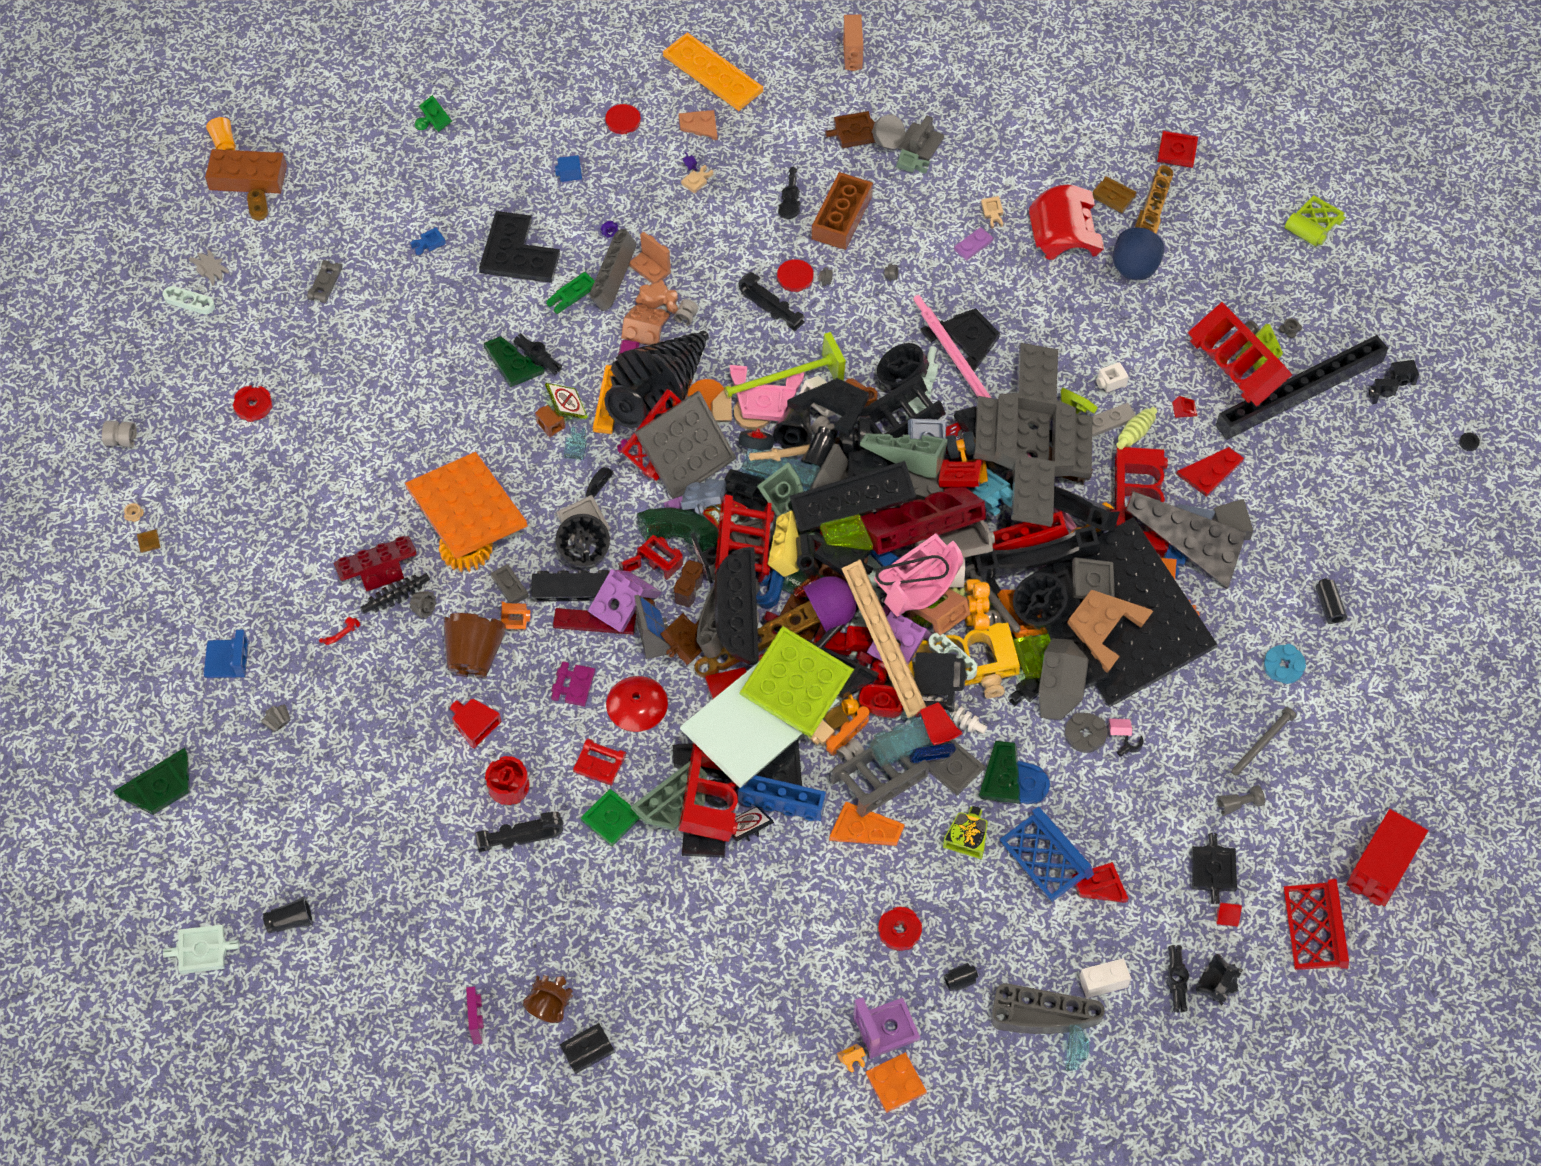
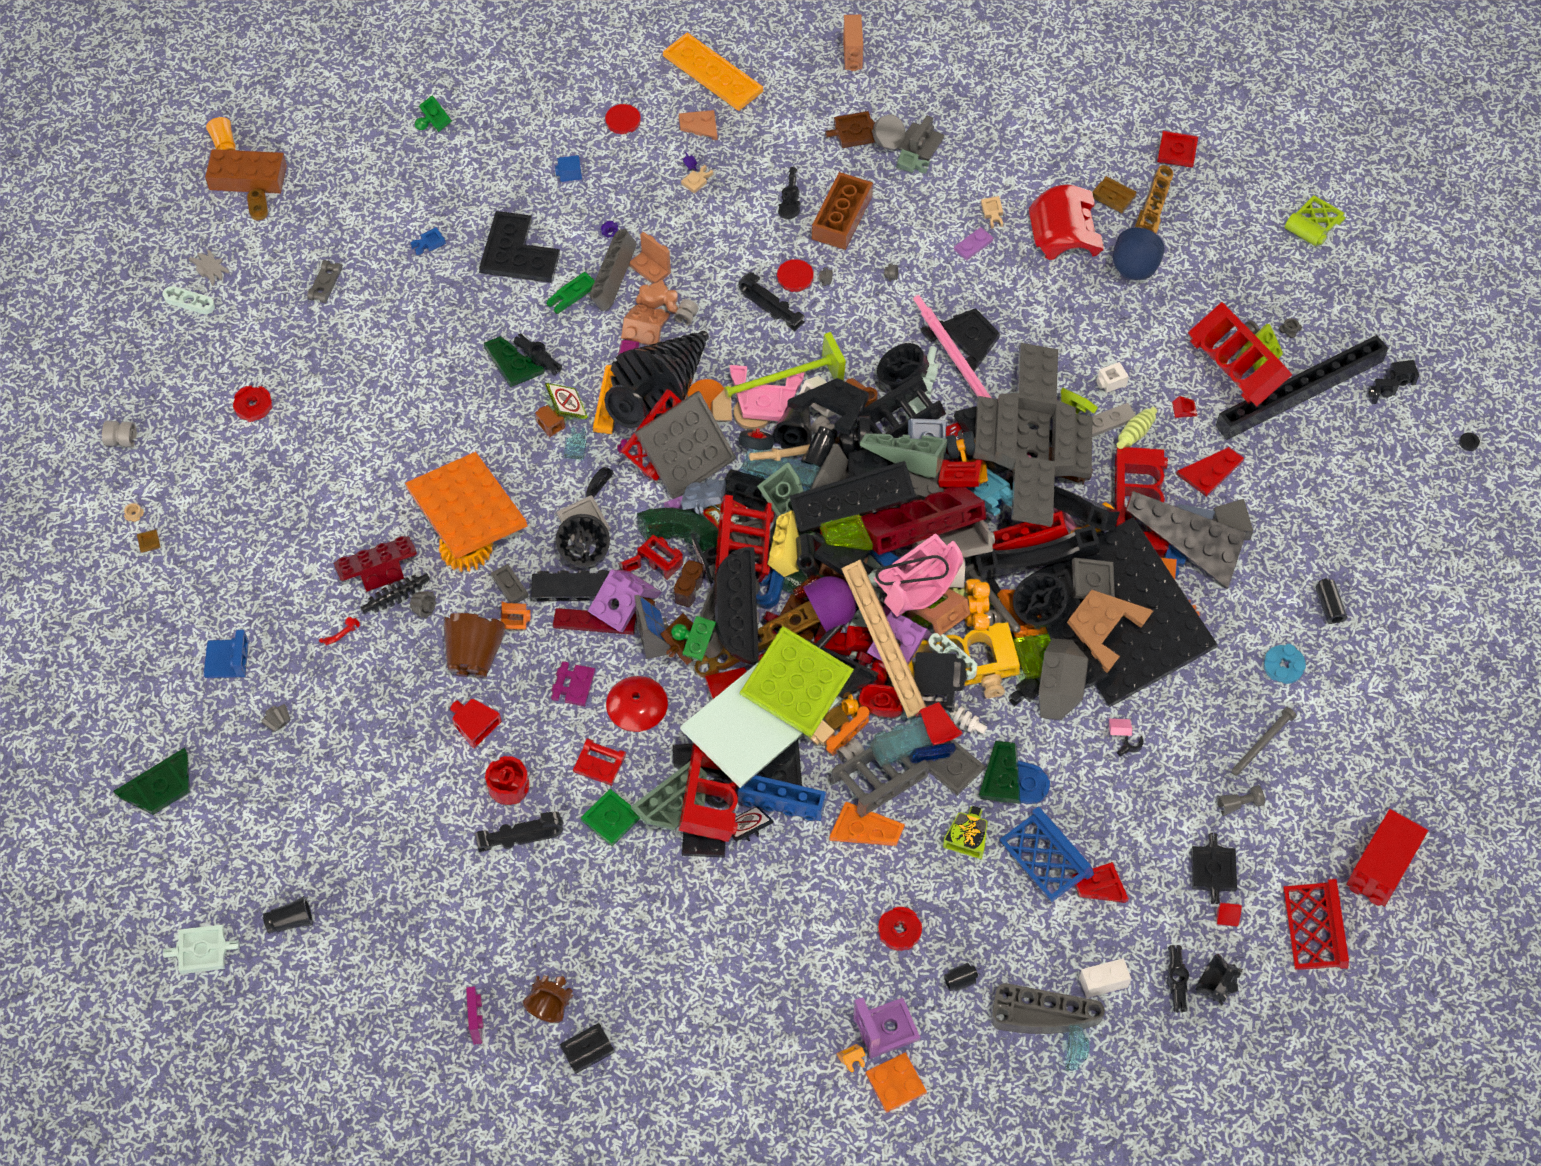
(697, 638): none -> green plate
(1086, 721): dark grey plate -> none

